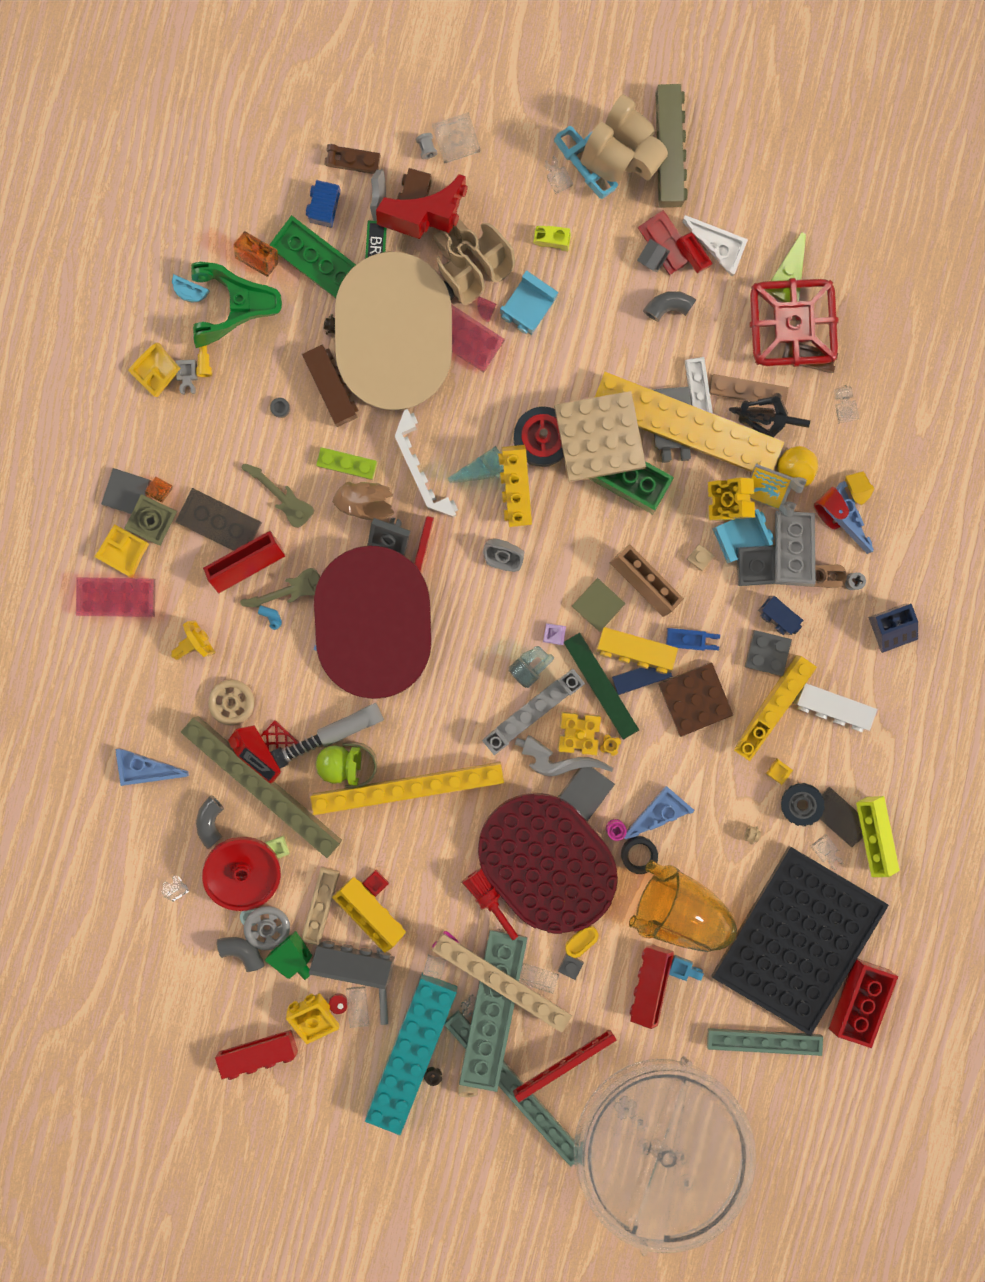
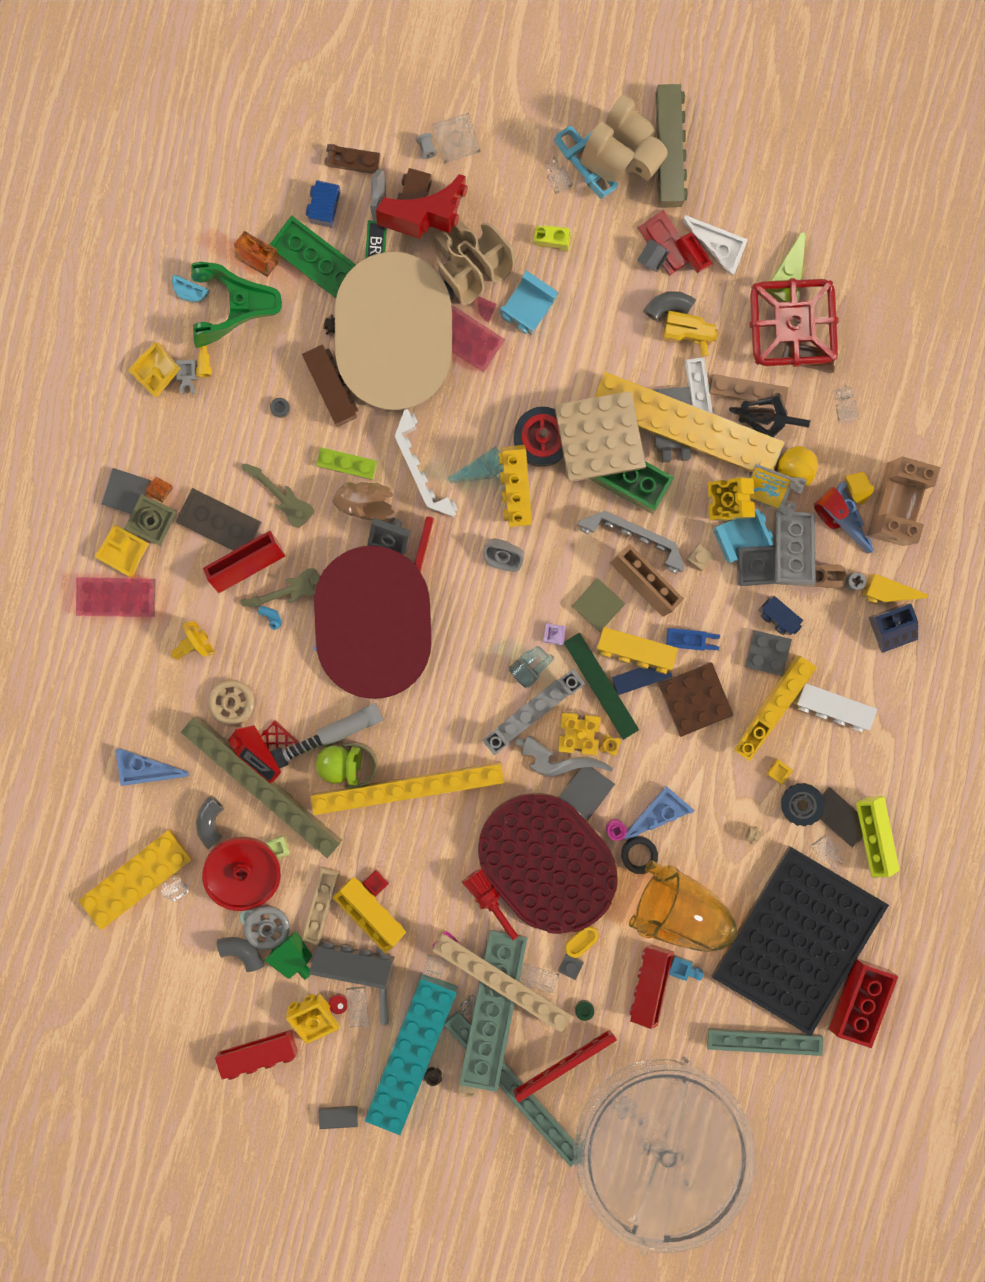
(135, 879): none -> yellow plate
(338, 1117): none -> dark grey tile
(584, 1010): none -> dark green tile
(673, 558): none -> light grey slope
(689, 328): none -> yellow piece
(886, 590): none -> yellow slope
(901, 500): none -> medium nougat piece

